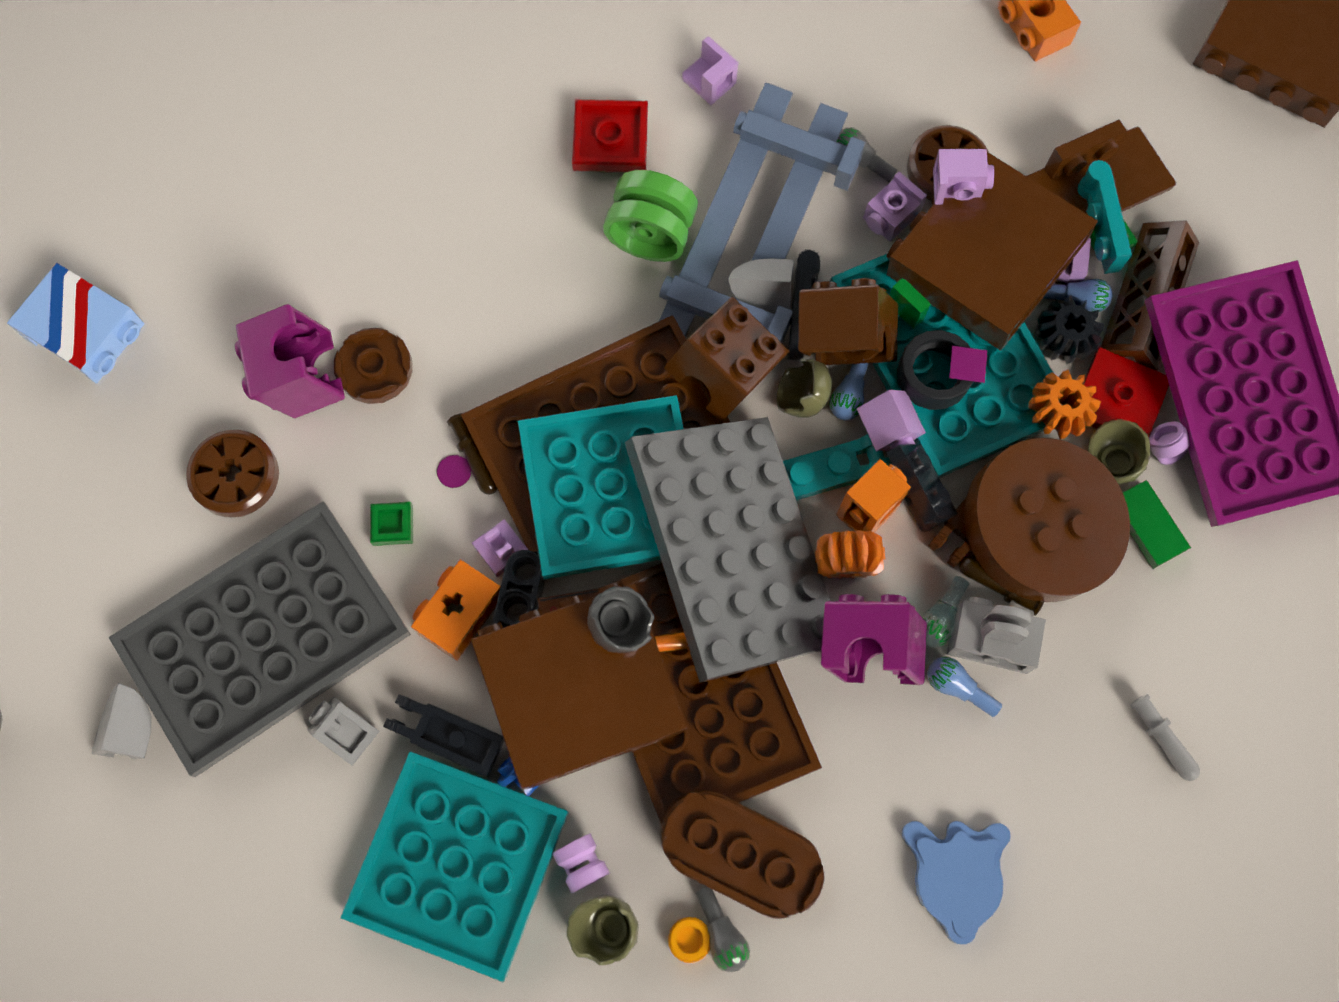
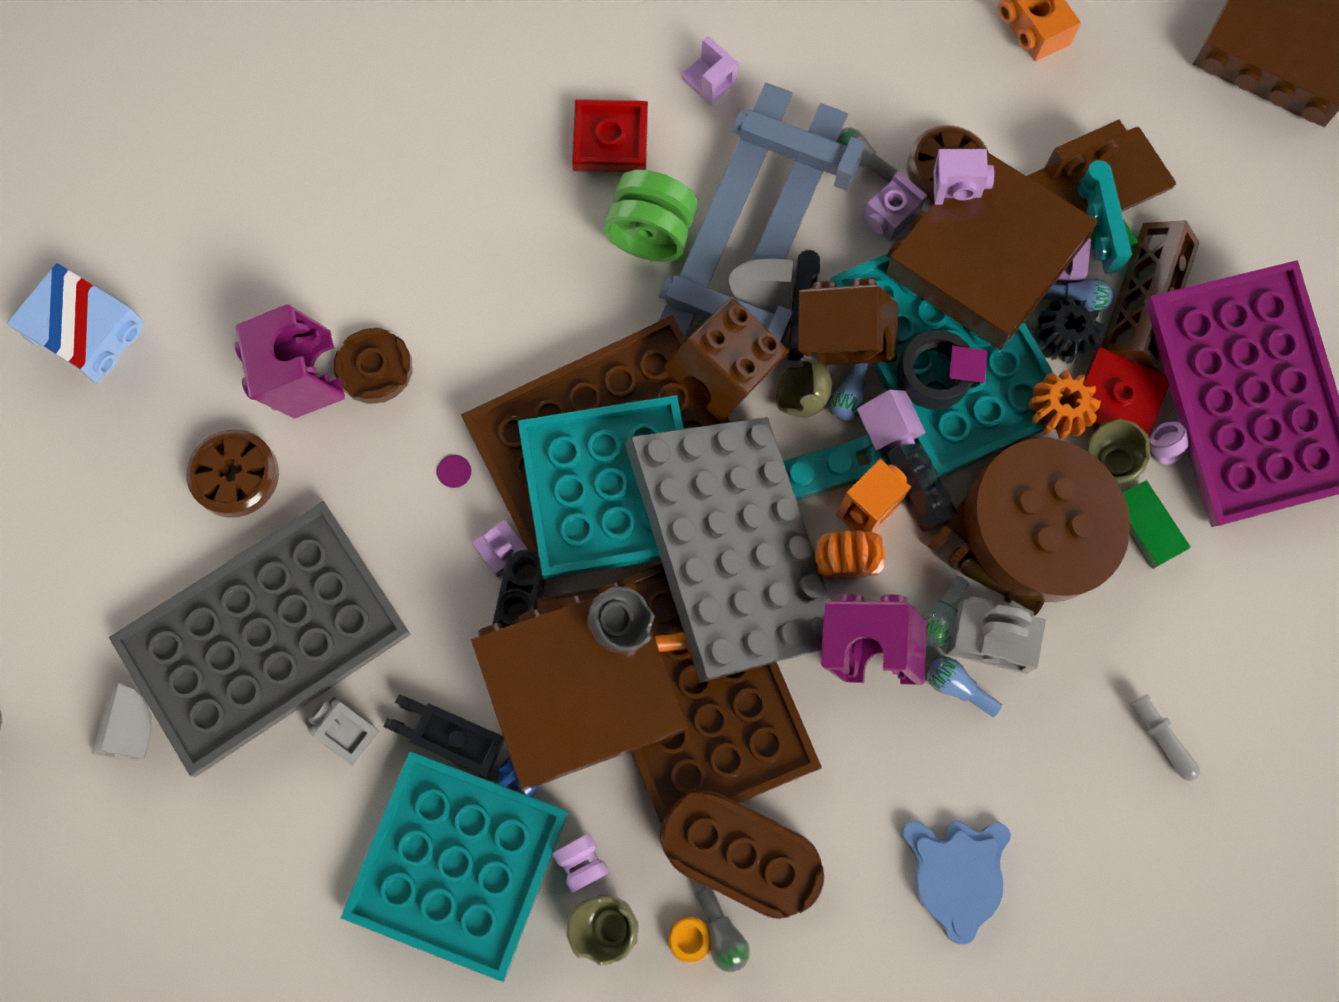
(391, 523): green tile -> none
(454, 630): orange brick -> none
(472, 455): dark brown piece -> none
(911, 304): green tile -> none

